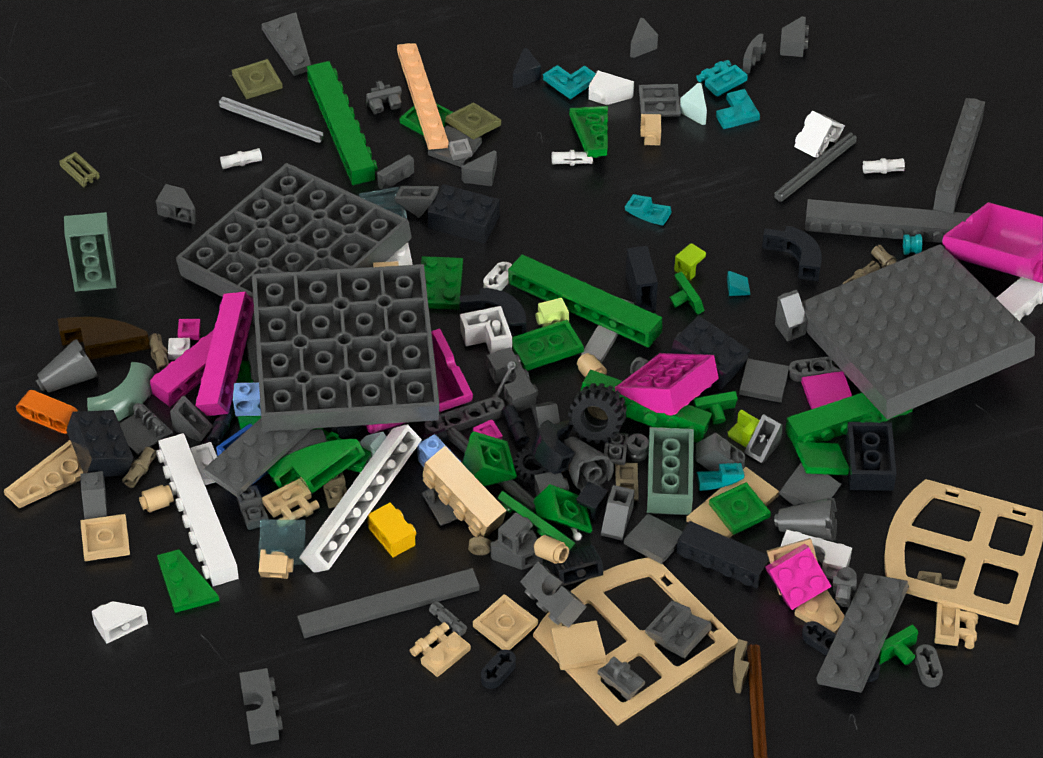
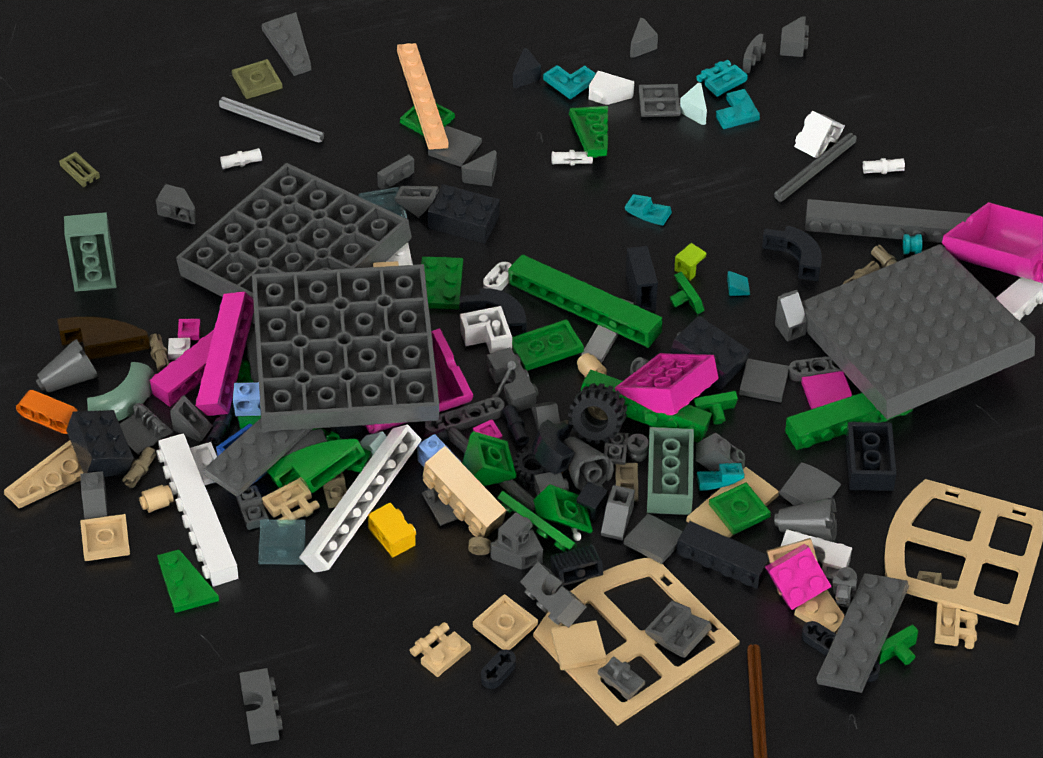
(118, 619): white slope -> none
(275, 565): tan brick -> none
(341, 123): green brick -> none
(381, 95): dark grey hips -> none
(388, 603): dark grey tile -> none
(449, 618): dark grey axle -> none
(460, 149): light grey tile -> none
(473, 120): olive tile -> none
(551, 312): yellowish green brick -> none
(551, 549): tan brick -> none
(651, 128): tan brick -> none
(740, 667): dark tan slope -> none
(744, 428): lime panel -> none
(764, 439): dark grey slope -> none
(822, 458): green tile -> none
(924, 666): dark grey beam -> none
(959, 156): dark grey brick -> none

